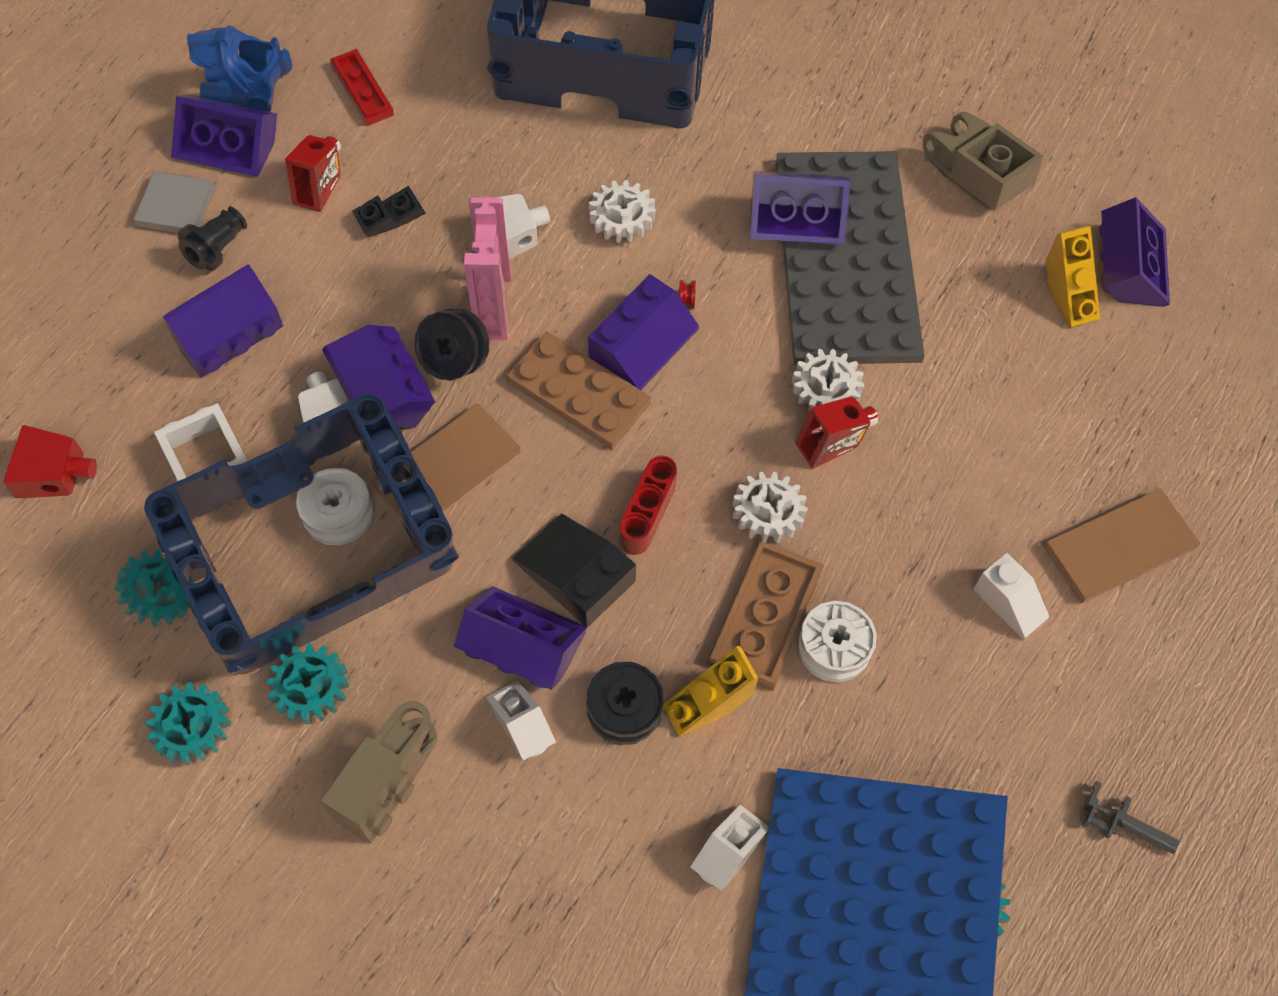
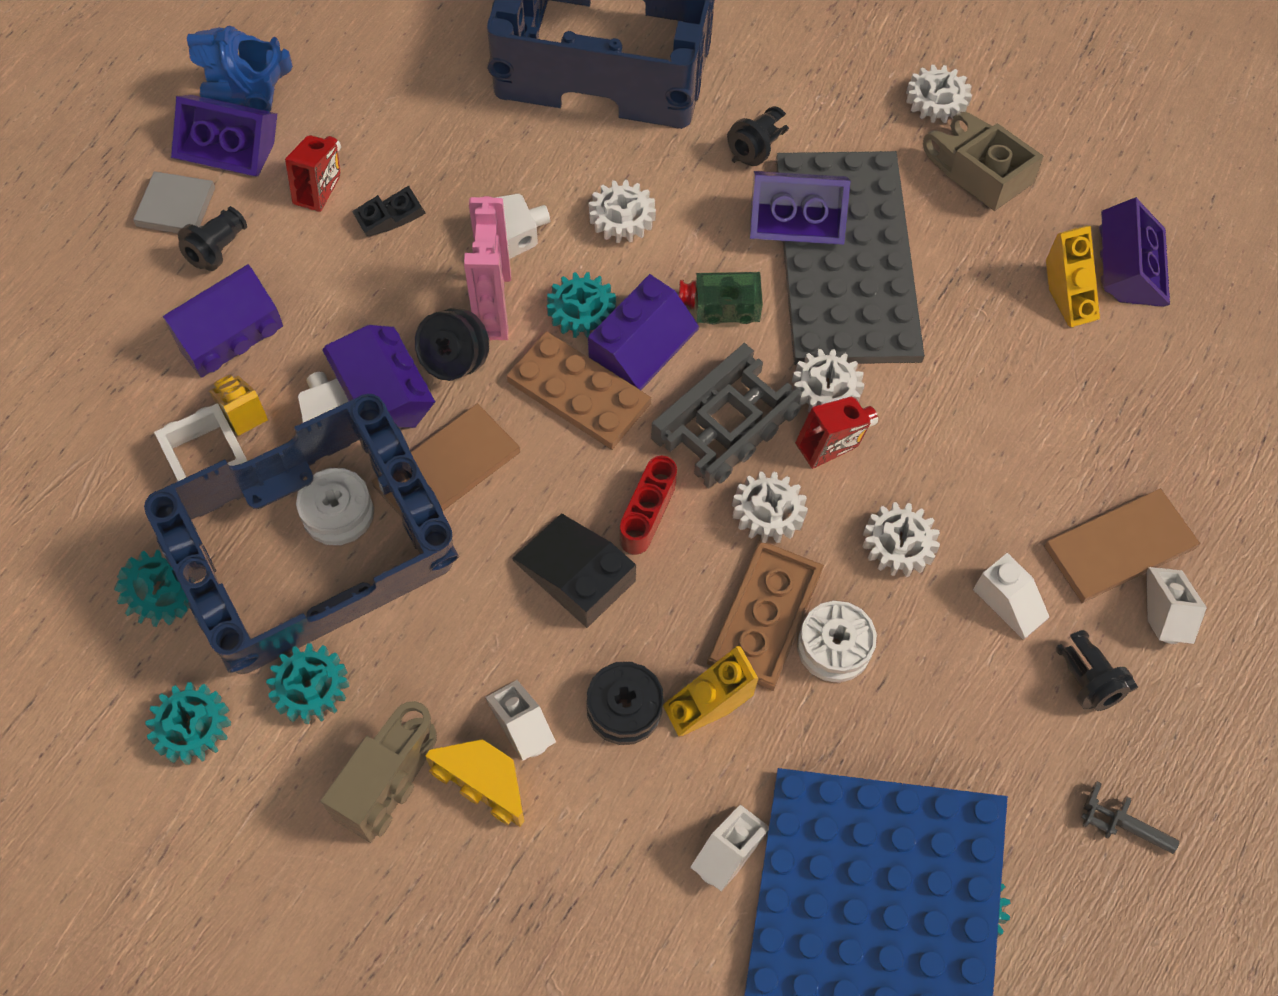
(46, 464): red torso -> none
(238, 403): none -> yellow slope
(362, 87): red tile -> none
(483, 776): none -> yellow slope
(519, 637): dark purple slope -> none
(580, 304): none -> teal gear
(712, 394): none -> dark grey fence
(716, 288): none -> clear green brick
(752, 139): none -> black piece
(916, 536): none -> white gear
(938, 93): none -> white gear
(1102, 683): none -> black piece
(1173, 606): none -> white slope

